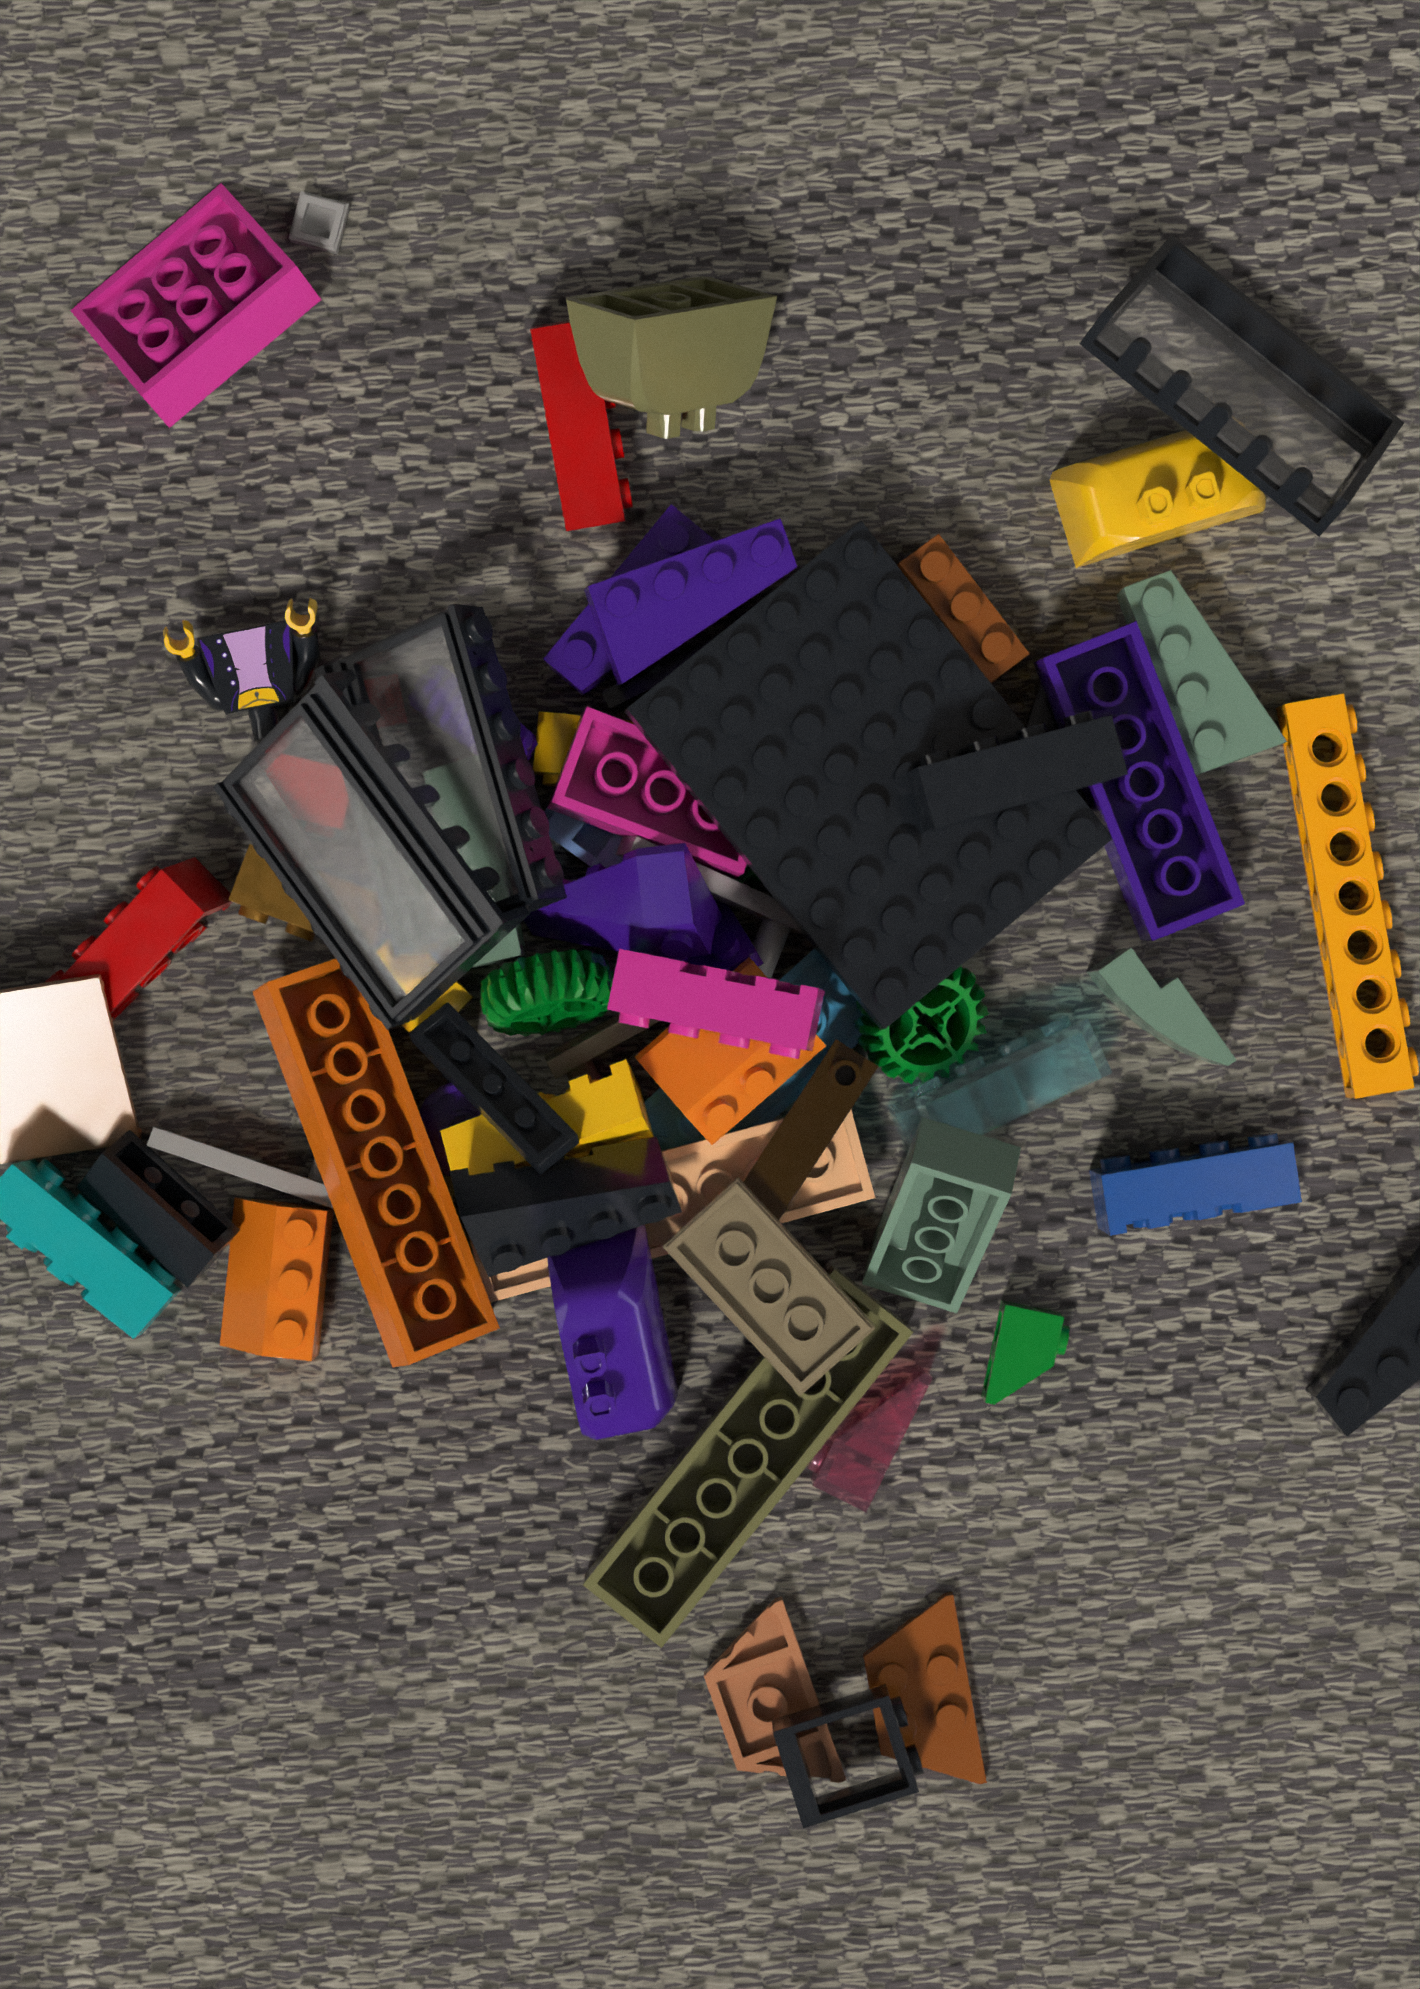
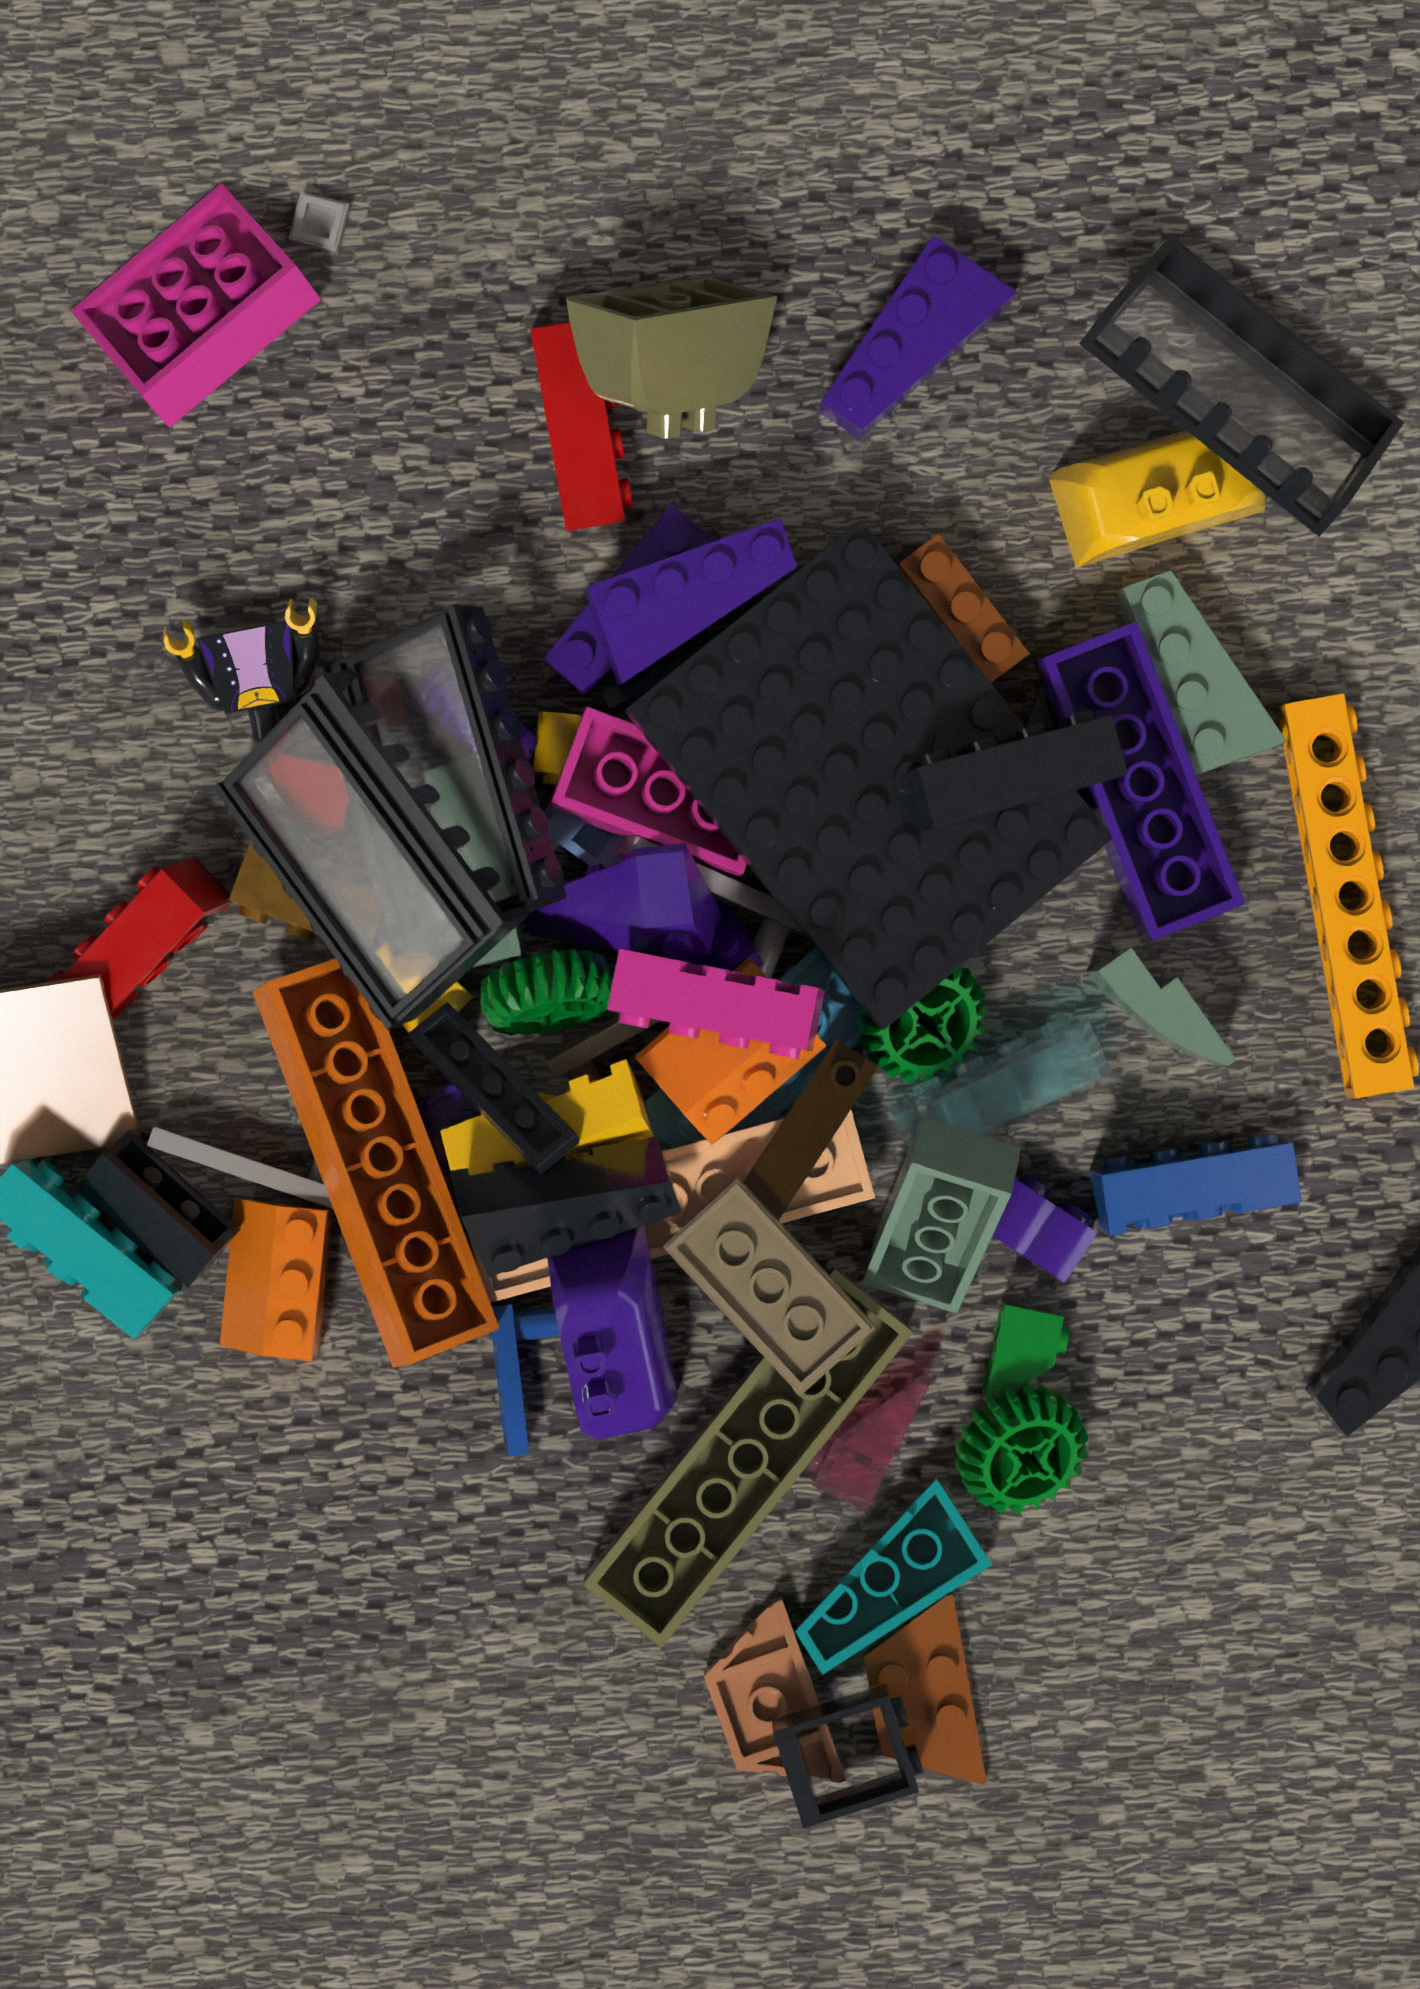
(516, 1327): none -> blue piece
(902, 1573): none -> teal wedge
(922, 326): none -> dark purple wedge
(1021, 1448): none -> green gear
(1043, 1231): none -> dark purple brick

